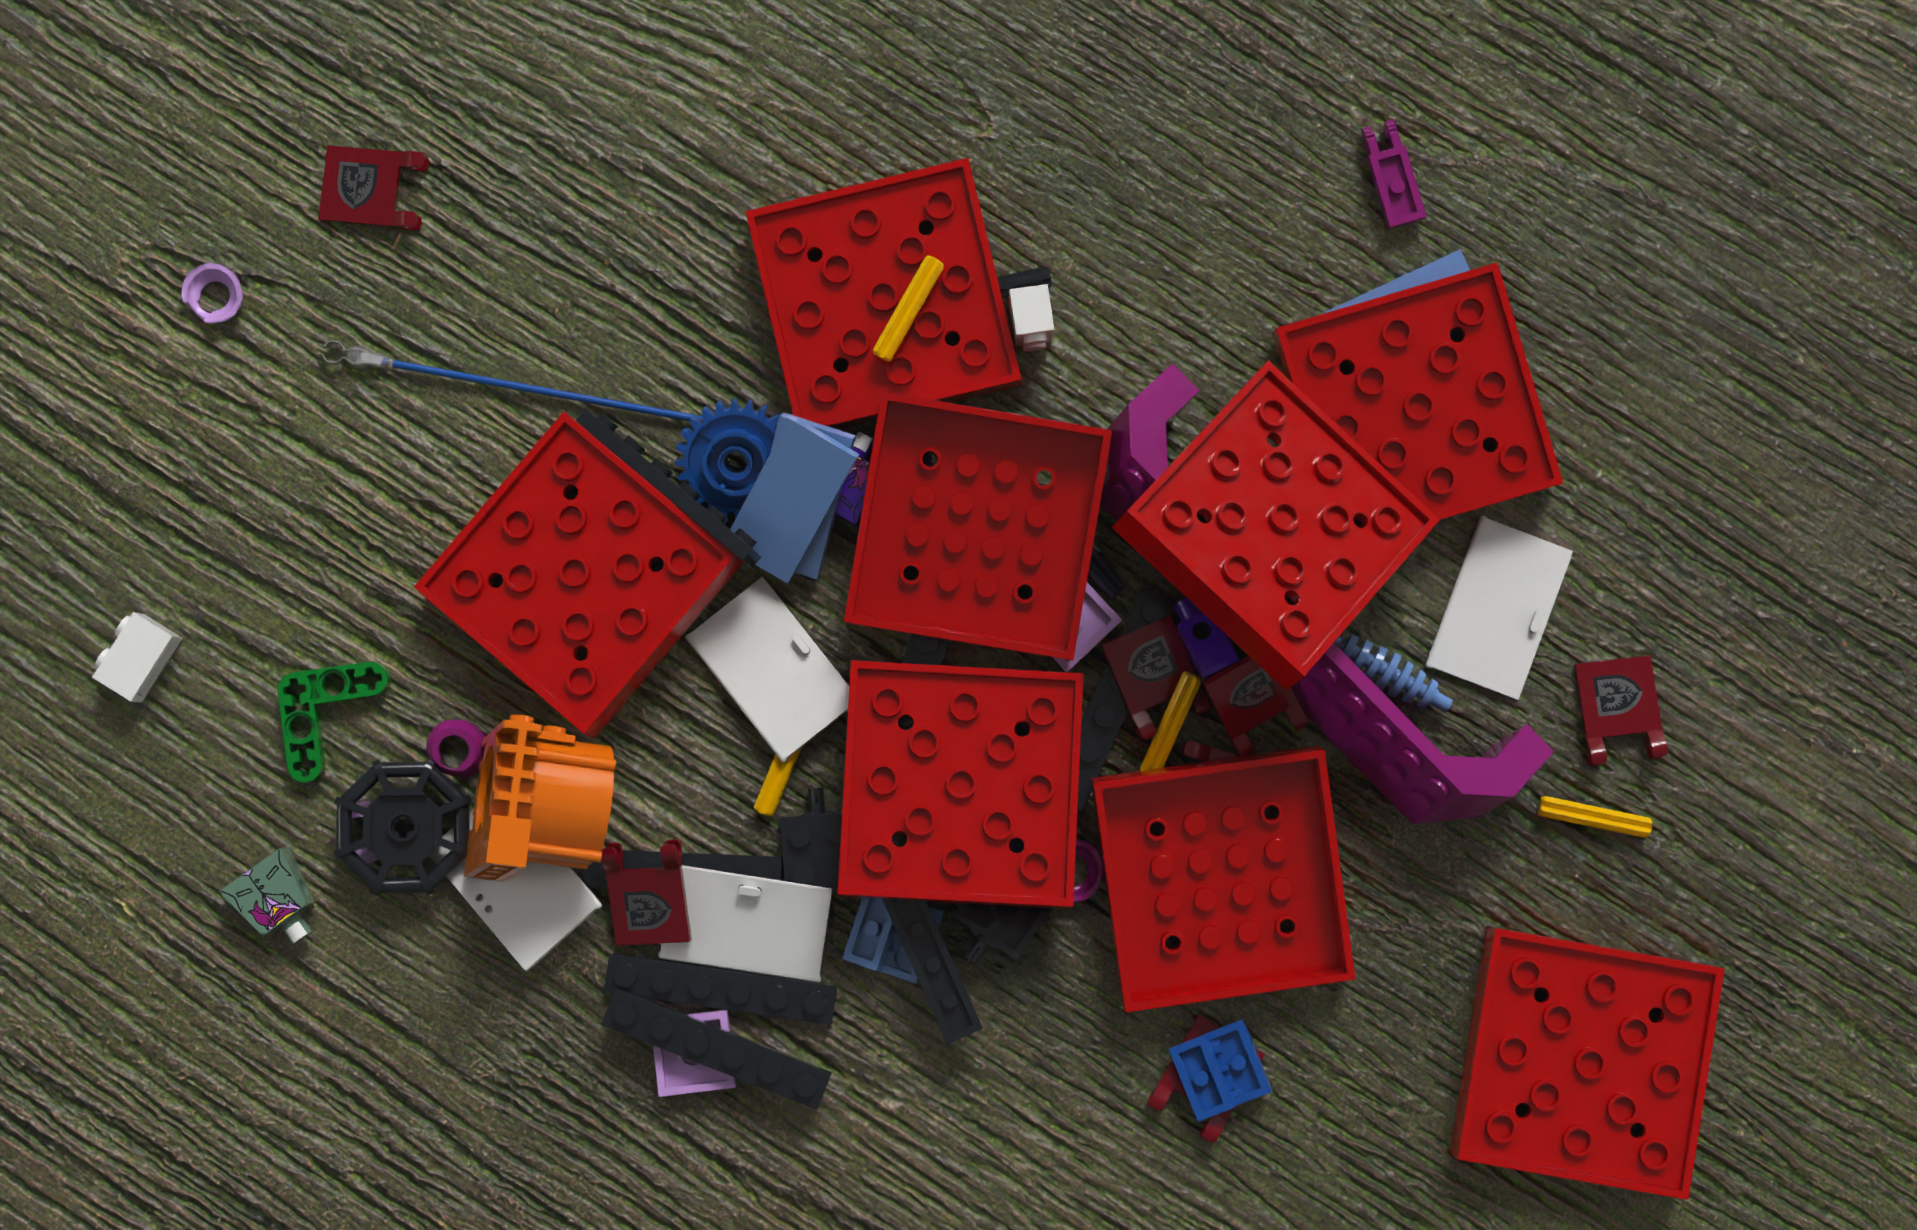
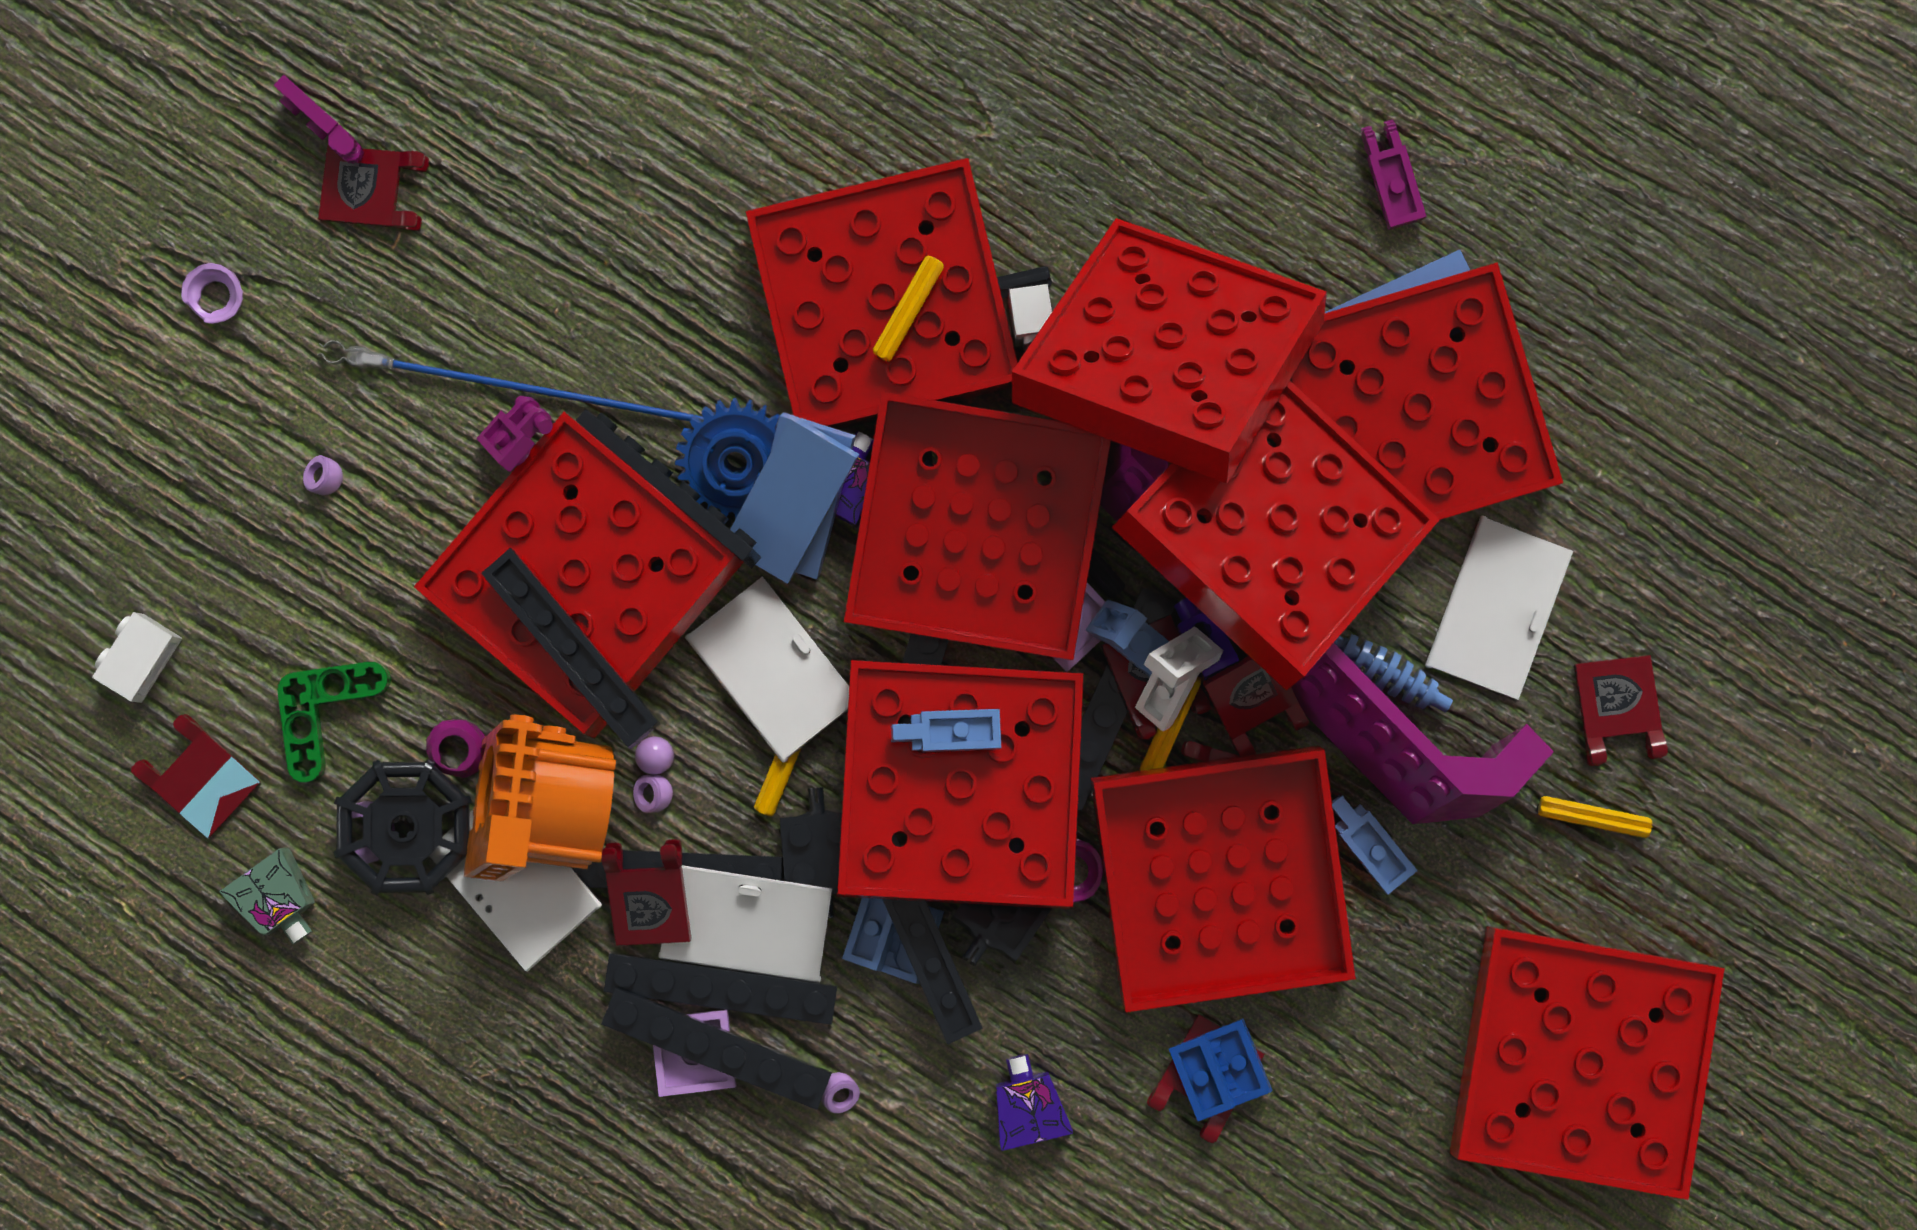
(202, 782): none -> dark red flag
(320, 122): none -> magenta hinge
(330, 479): none -> lavender piece
(511, 433): none -> magenta plate
(571, 648): none -> black plate
(654, 755): none -> lavender piece
(662, 793): none -> lavender piece
(836, 1082): none -> lavender piece
(951, 730): none -> medium blue hinge
(1028, 1107): none -> dark purple torso
(1126, 632): none -> medium blue bracket
(1164, 333): none -> red container
(1174, 674): none -> white bracket
(1371, 845): none -> medium blue hinge

